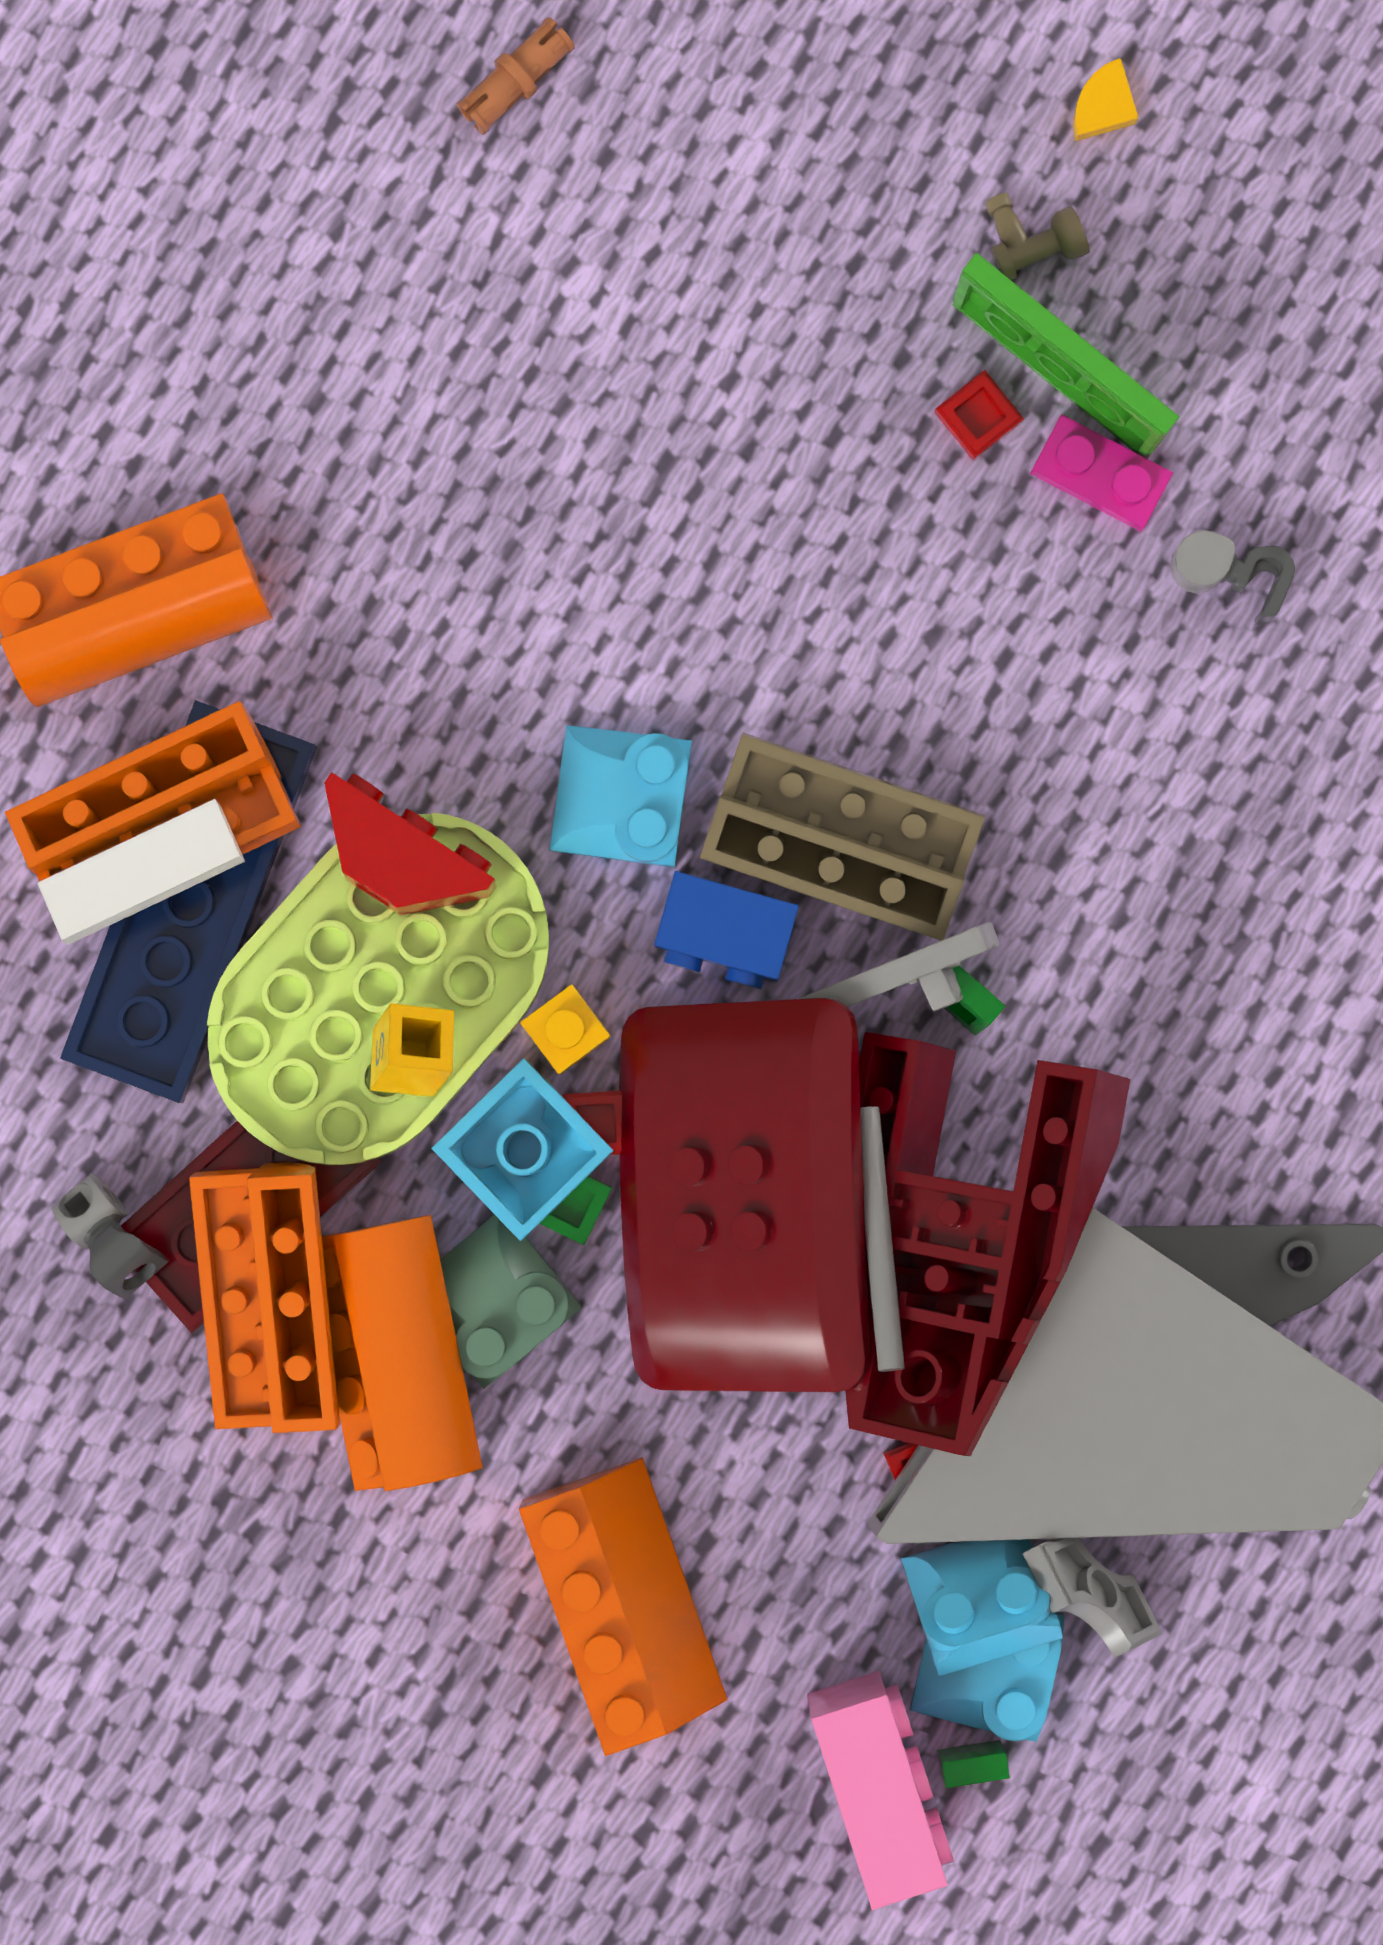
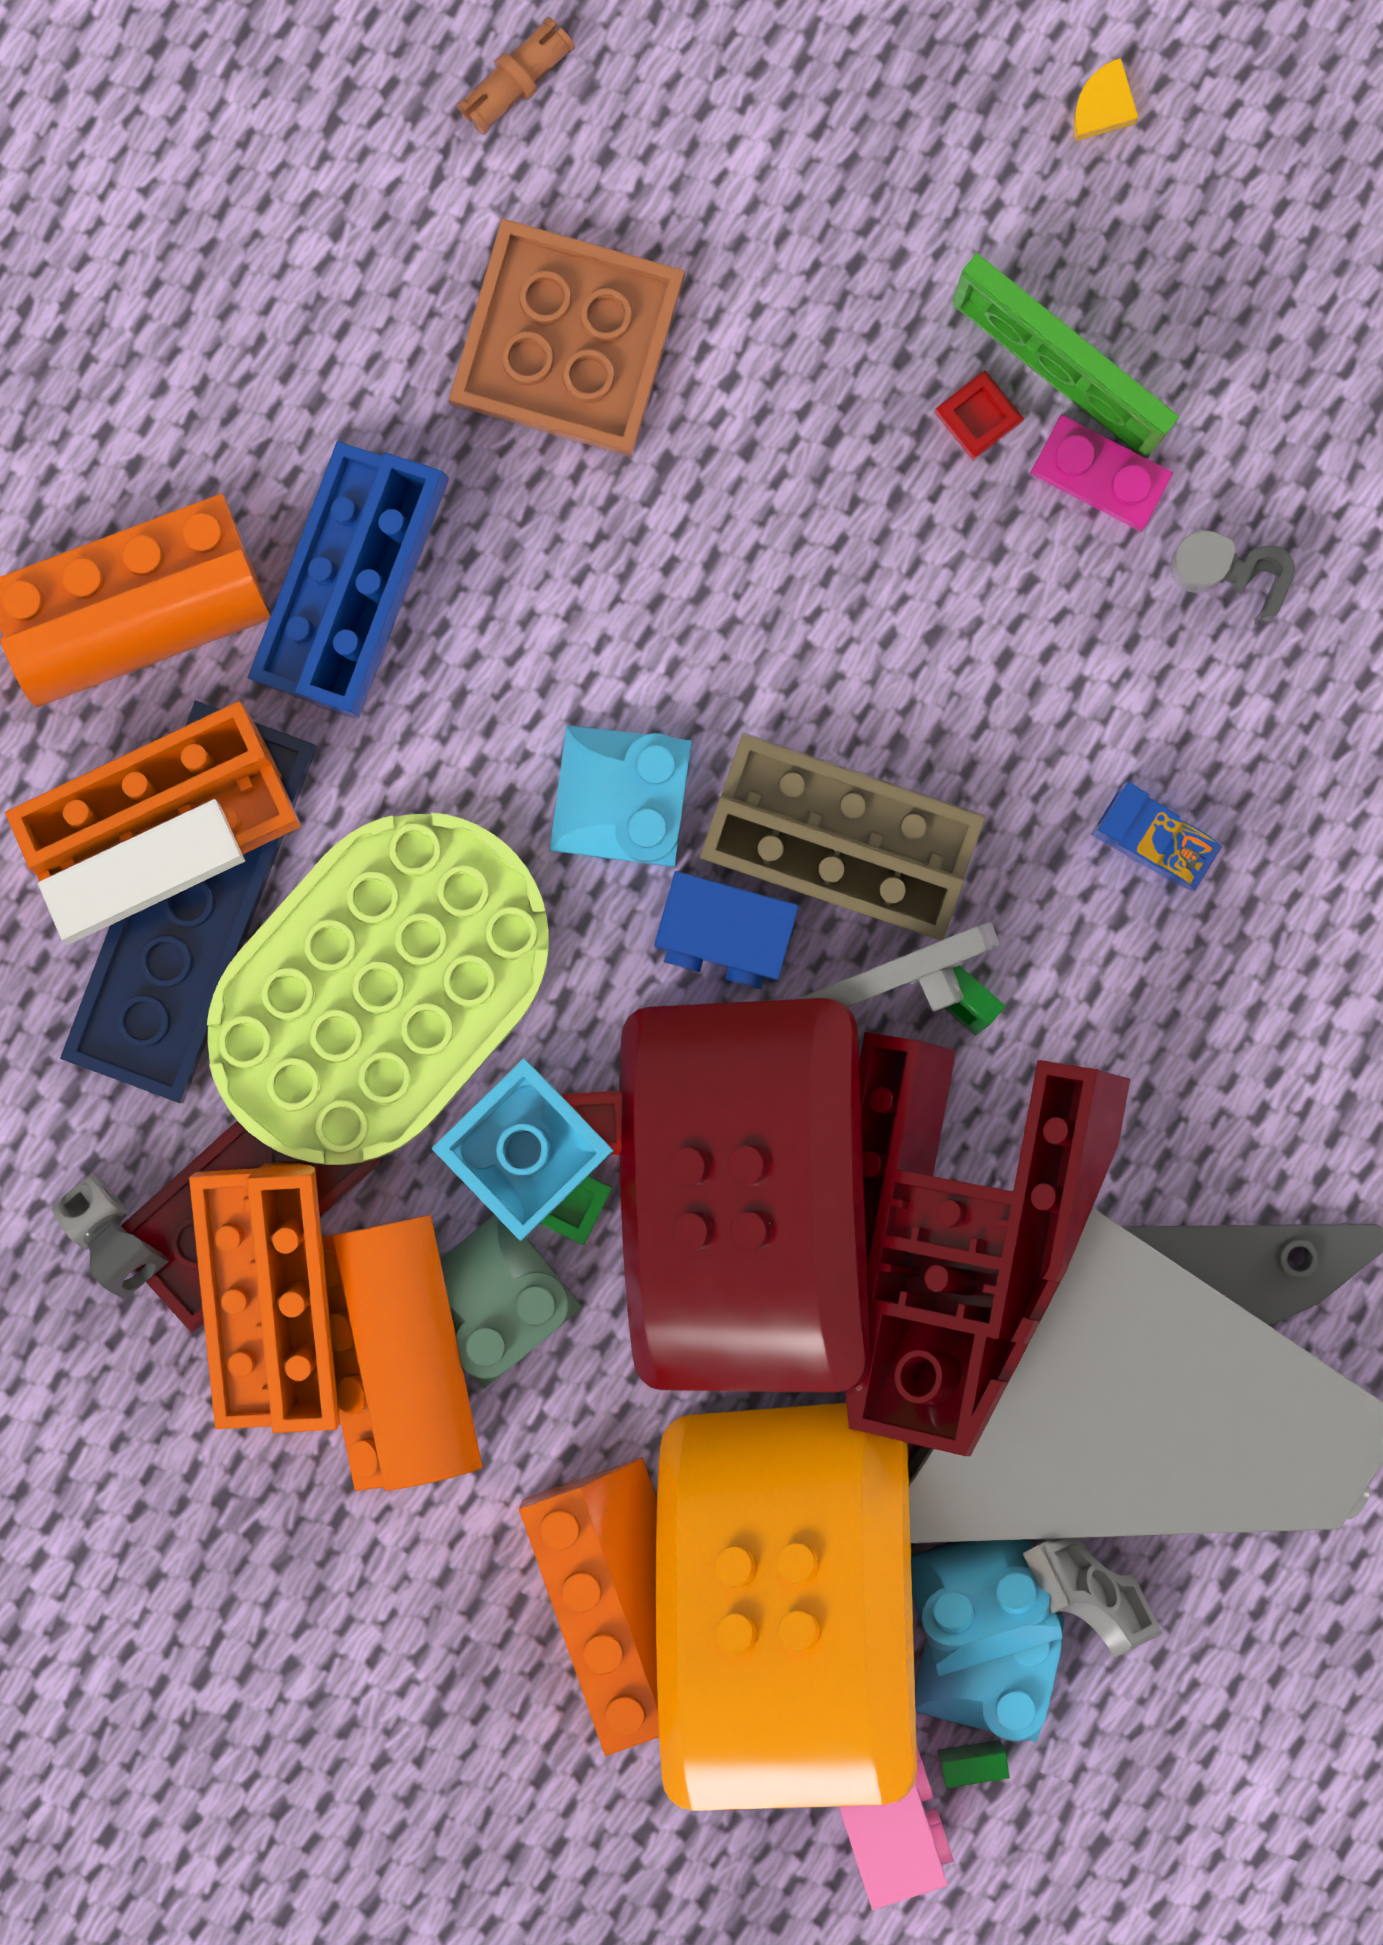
(348, 578): none -> blue brick
(397, 855): red slope -> none
(412, 1050): yellow brick -> none
(566, 1029): yellow brick -> none
(567, 337): none -> nougat plate
(784, 1612): none -> light orange wedge
(880, 1246): light grey bar -> none
(1020, 251): dark tan piece -> none
(1156, 837): none -> blue leg

